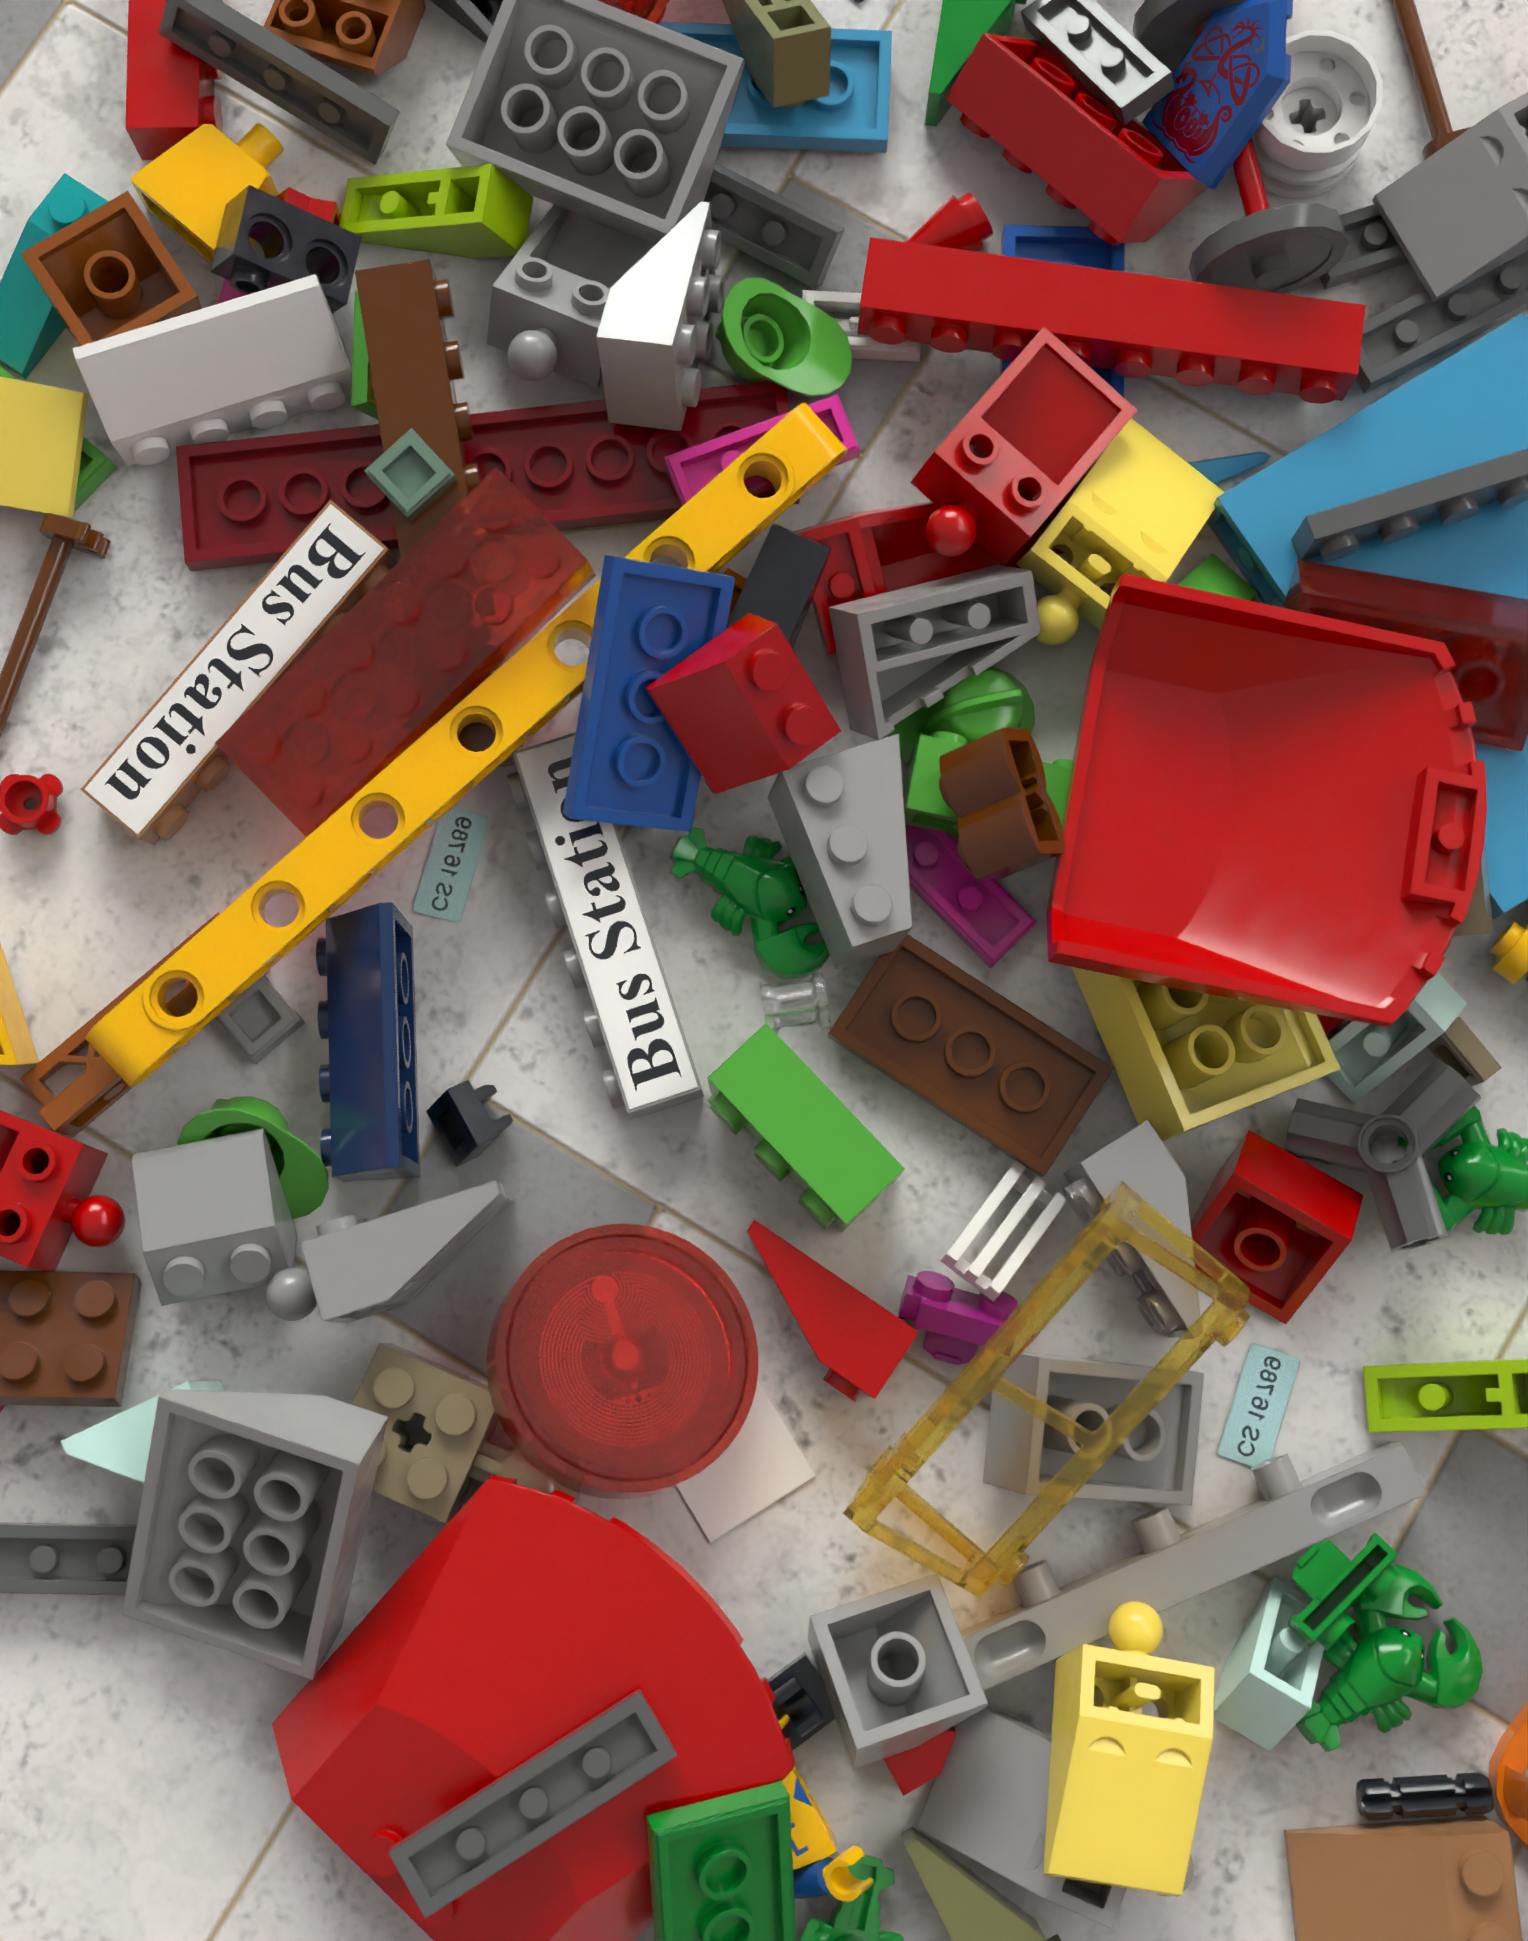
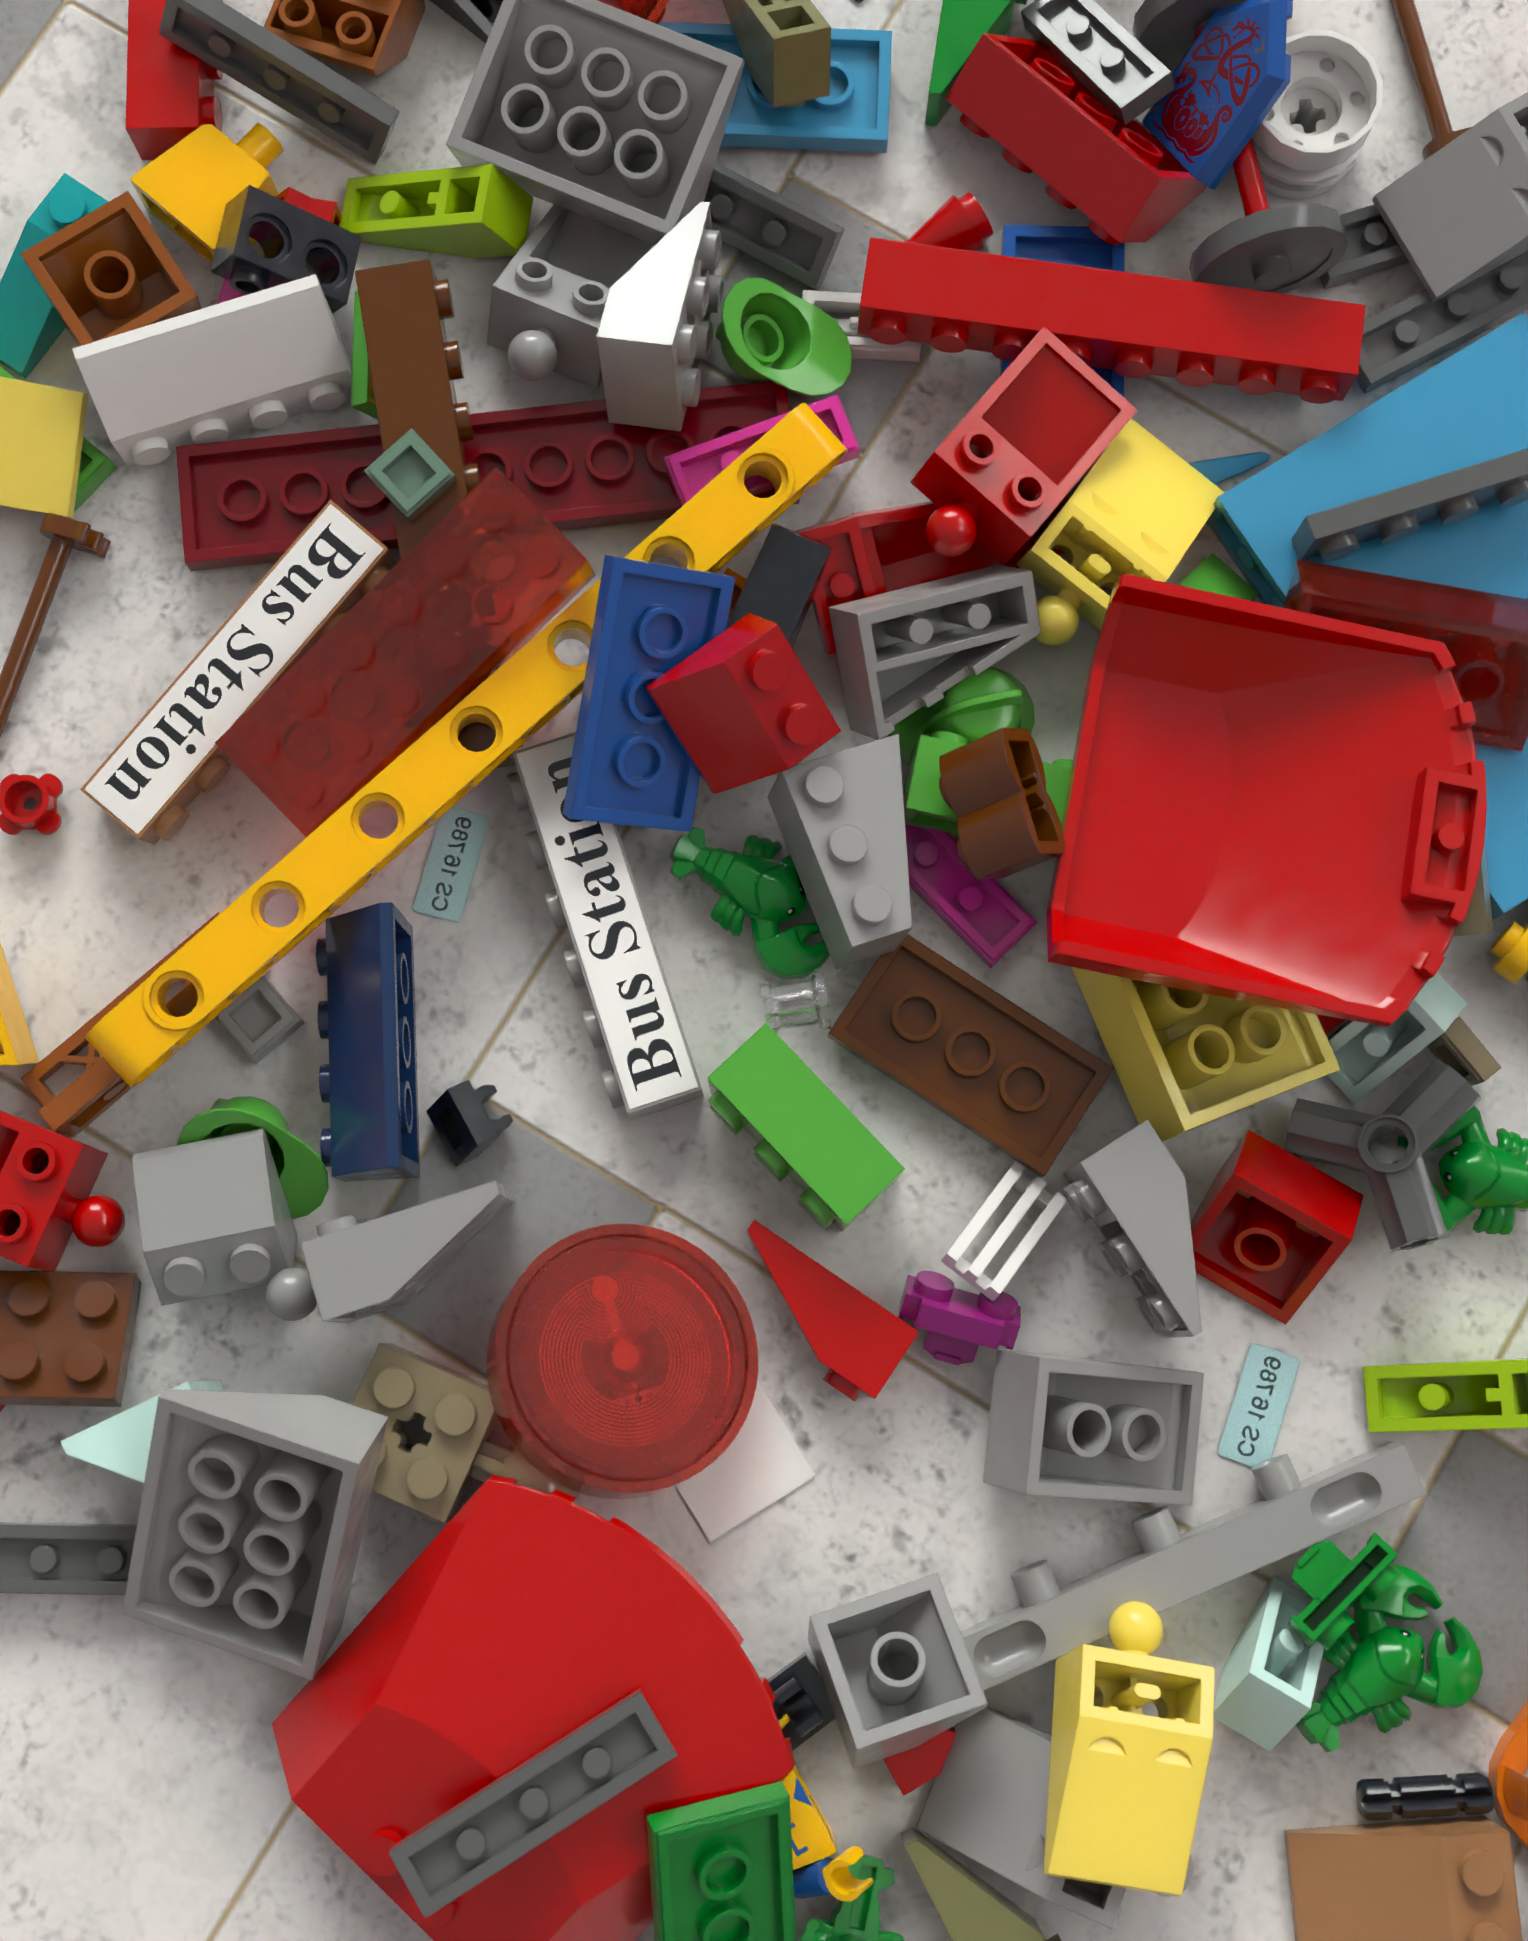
(985, 1372): clear yellow windscreen -> none

